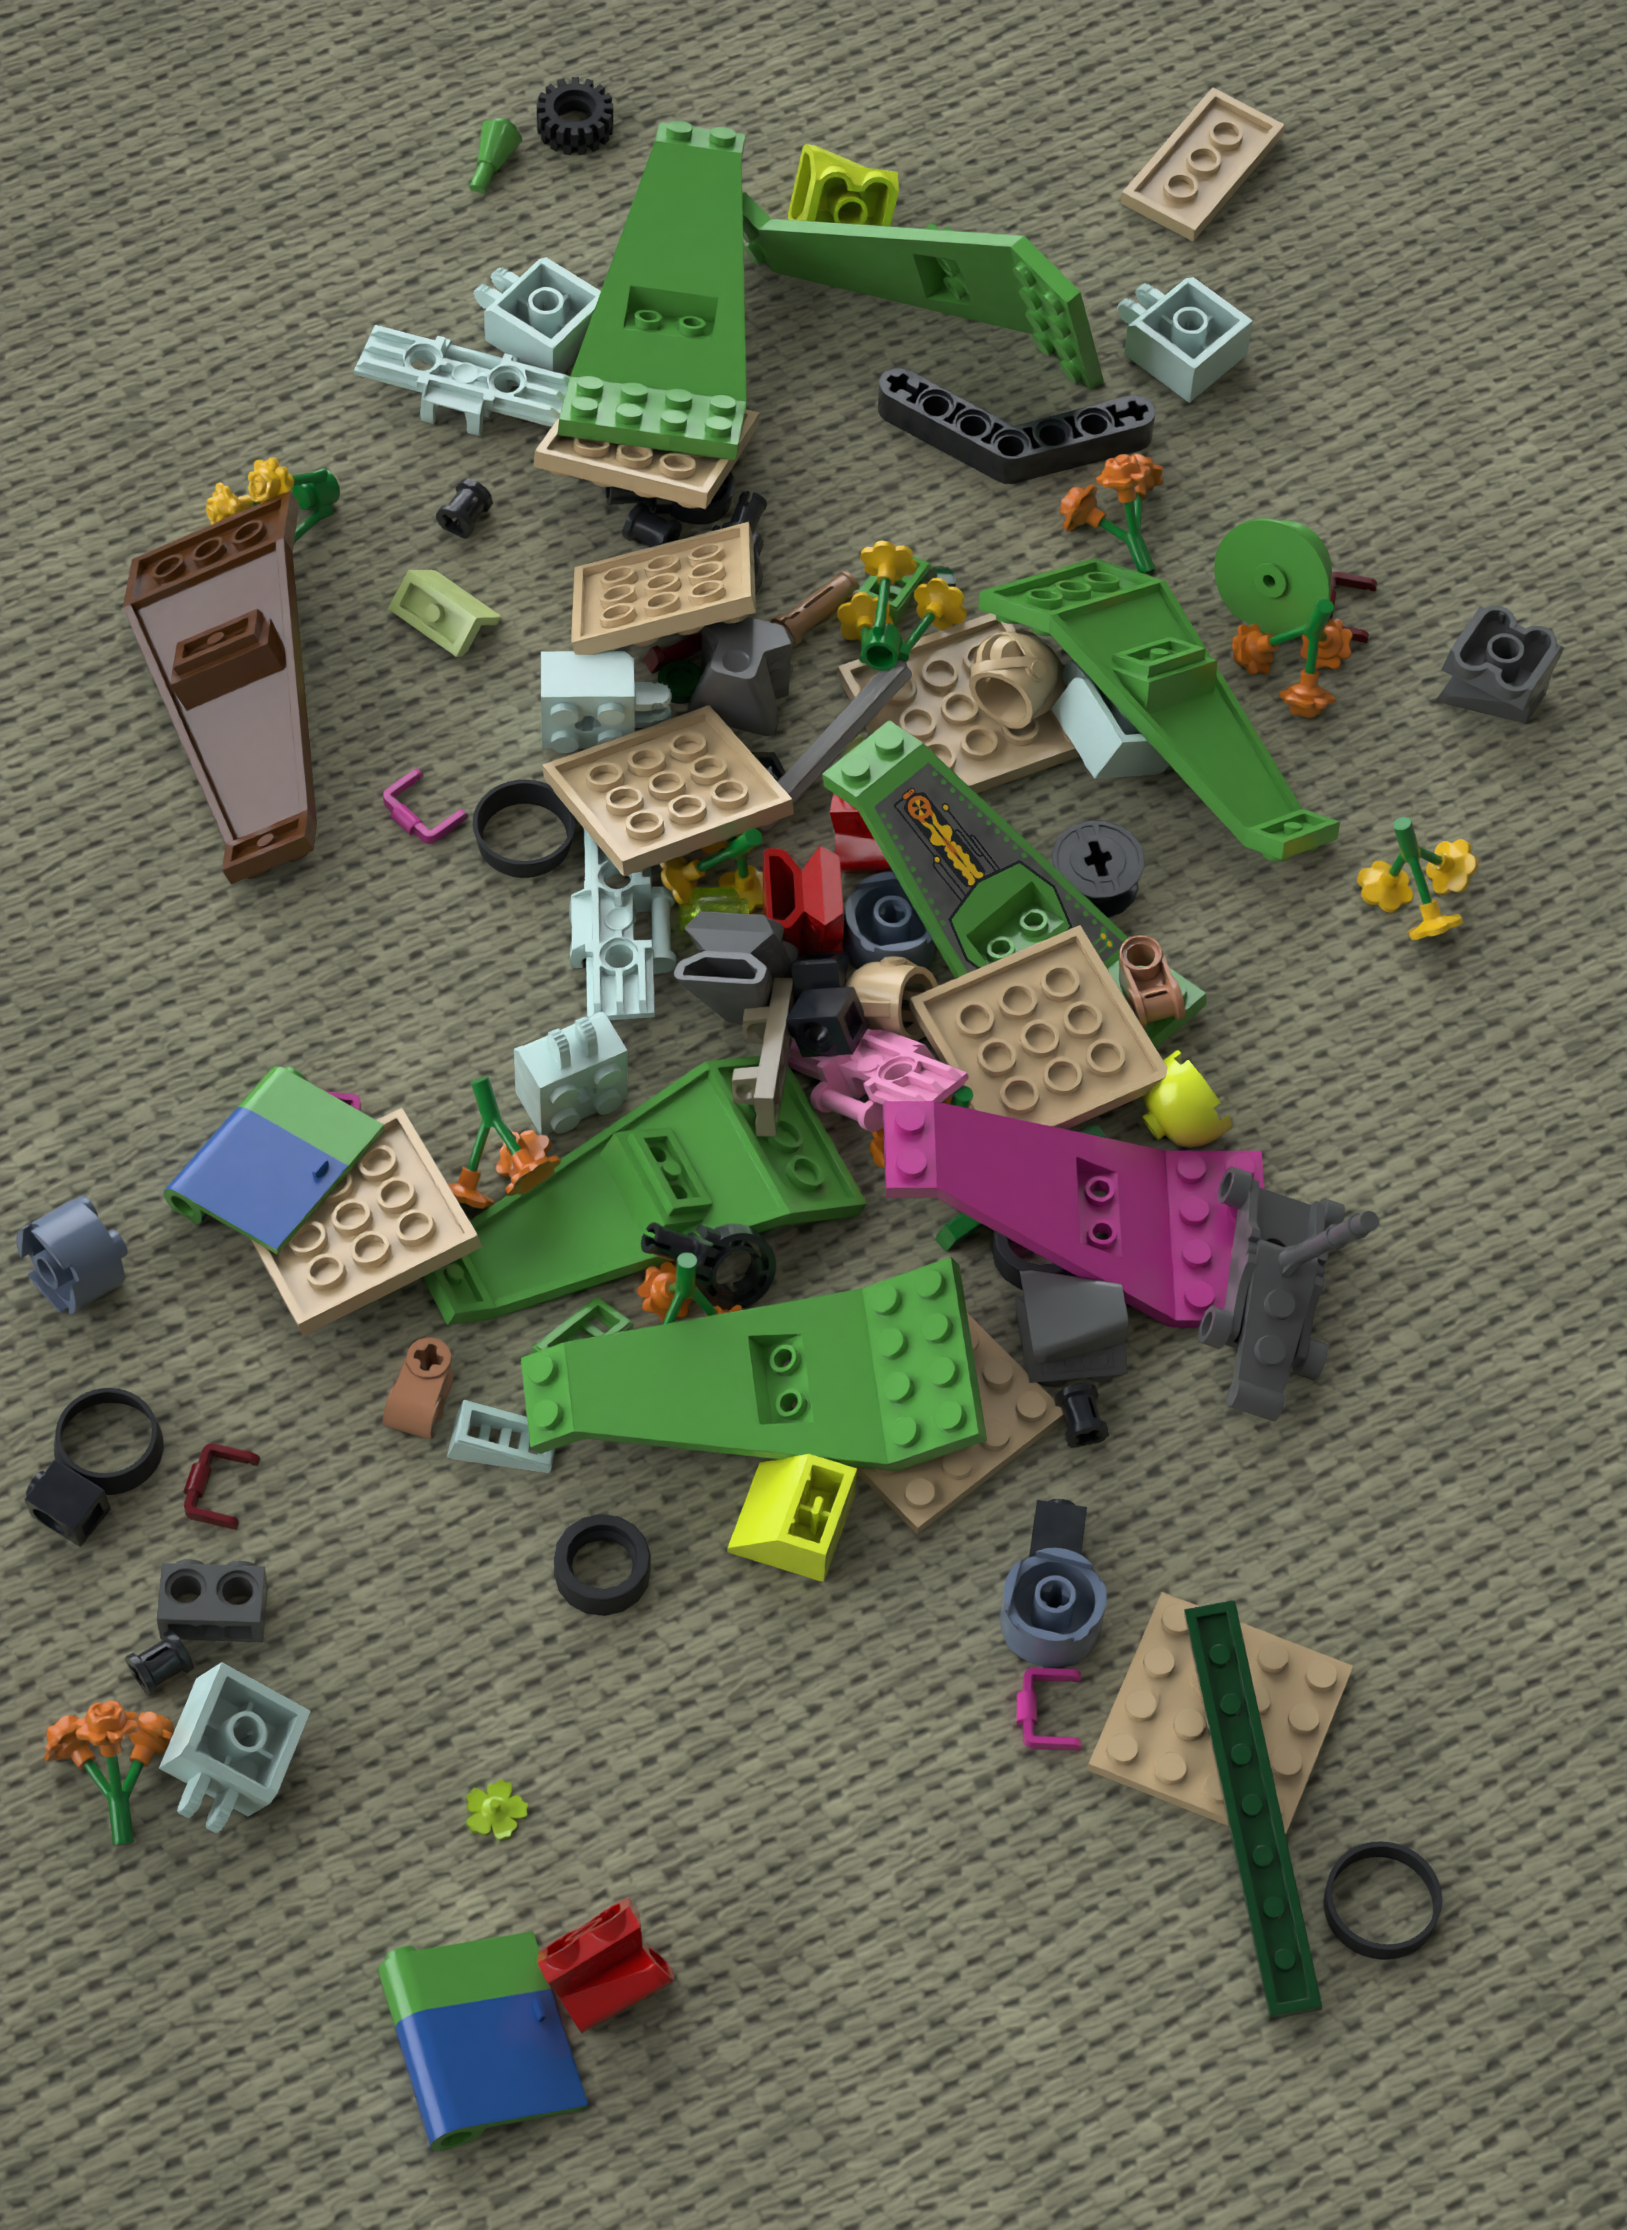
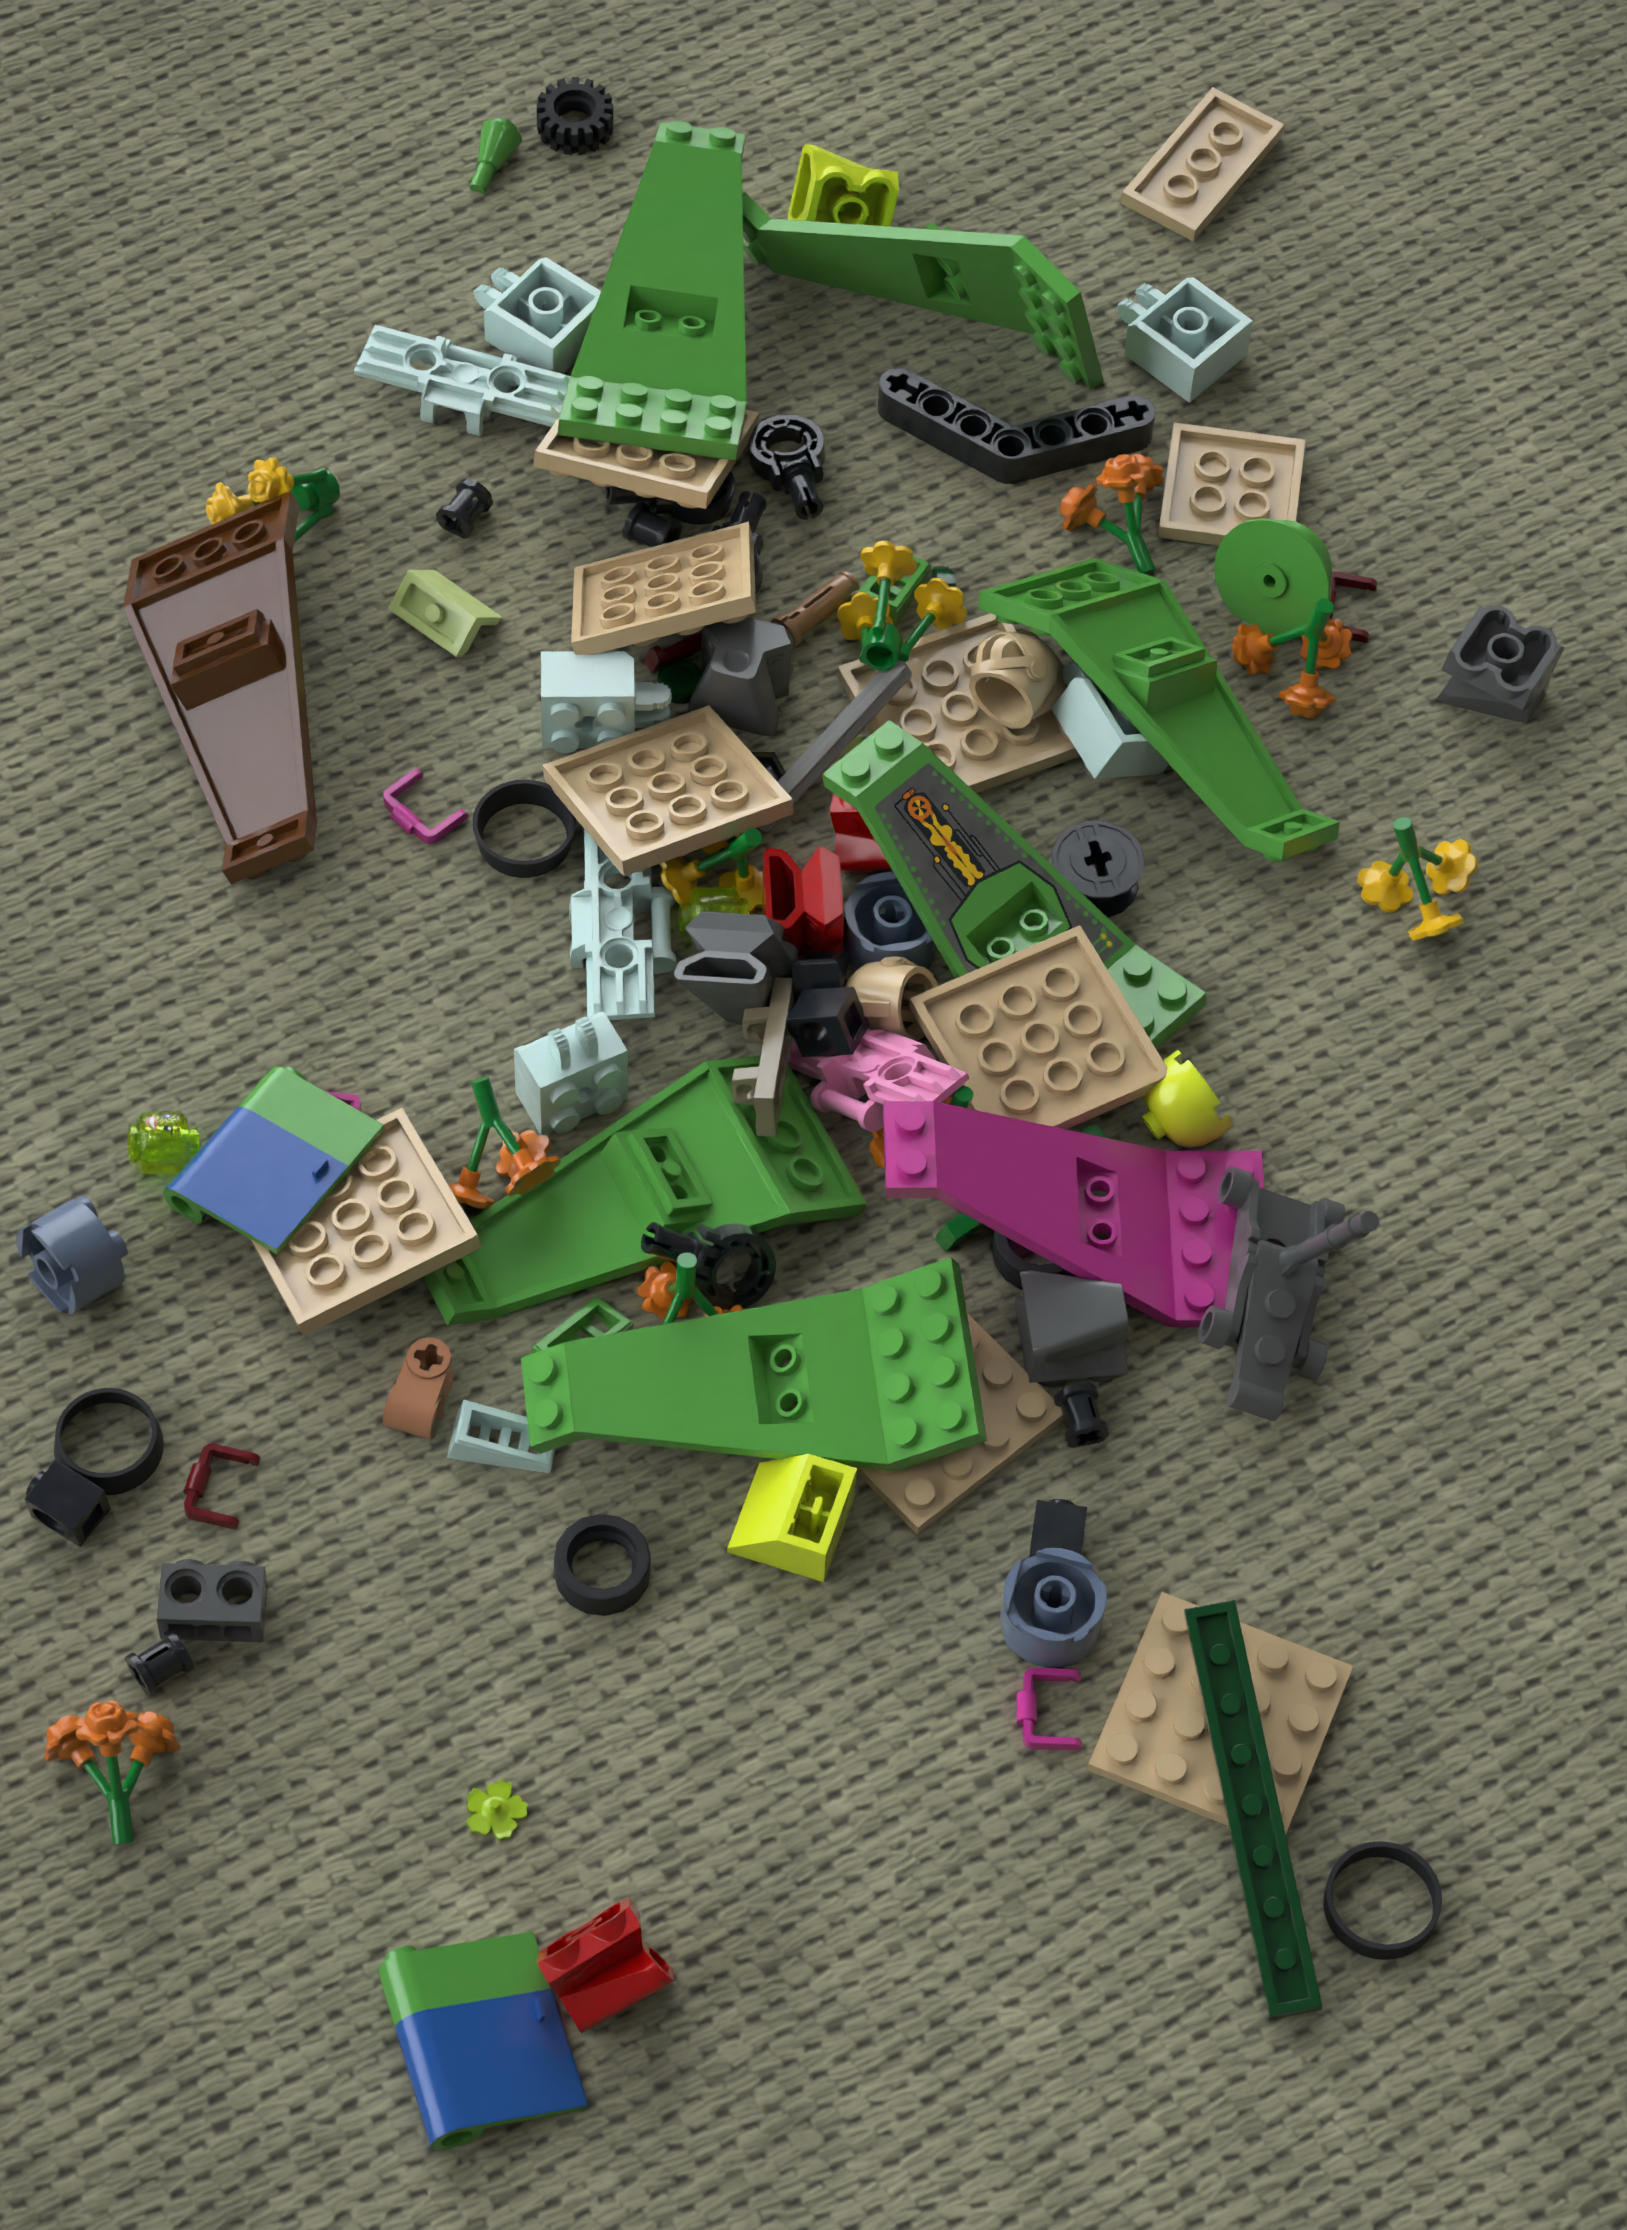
(161, 1142): none -> clear neon green head
(232, 1744): light aqua hinge -> none
(792, 467): none -> black pin
(1149, 989): nougat piece -> none
(1226, 479): none -> tan plate

